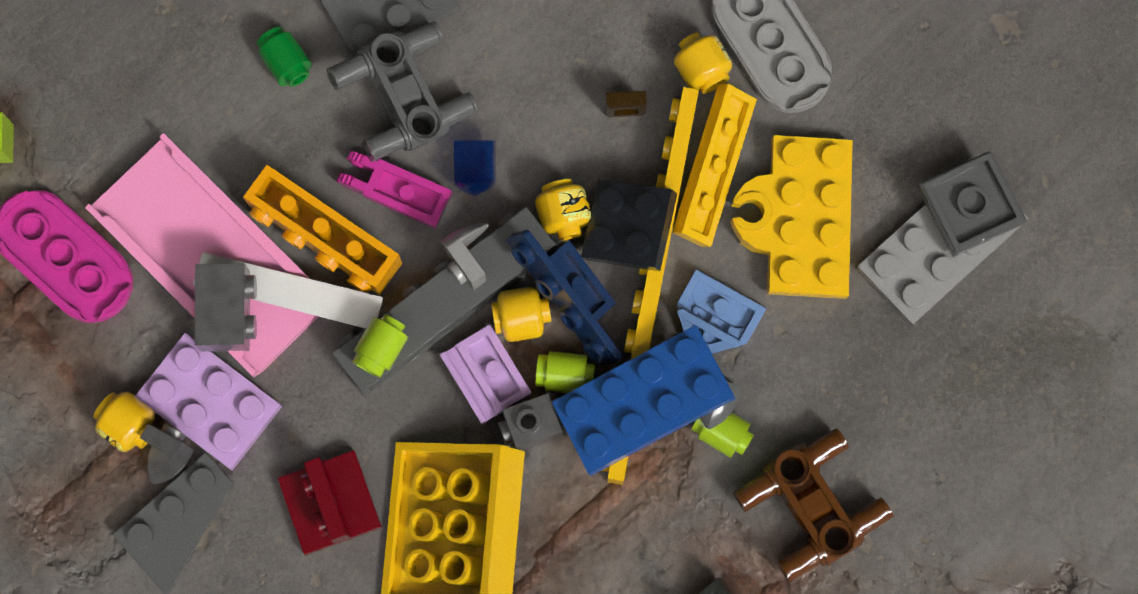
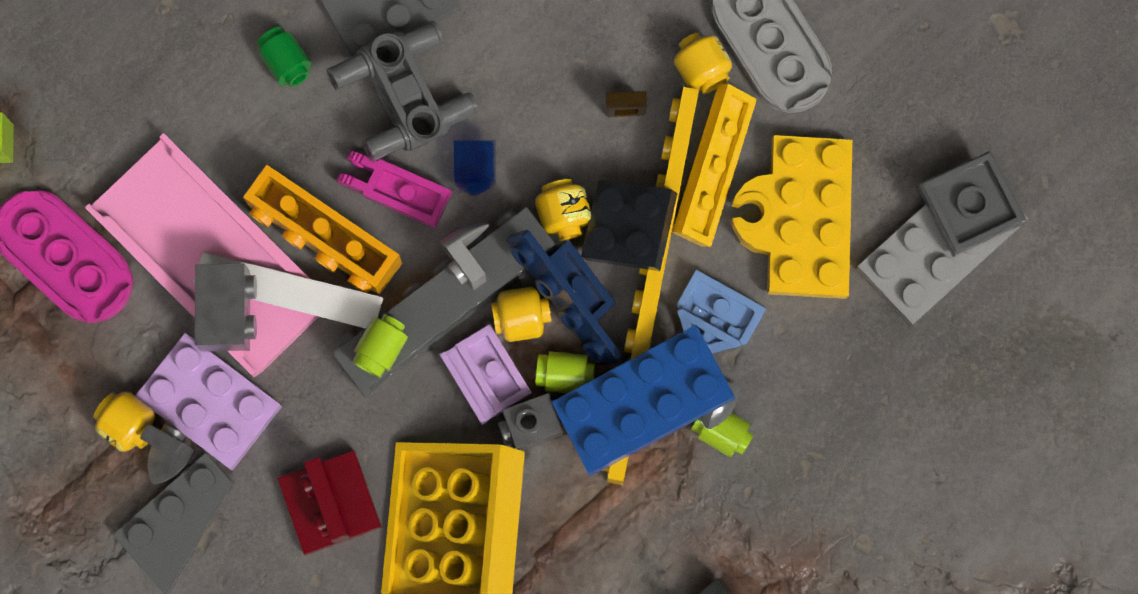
(813, 504): reddish brown piece -> none

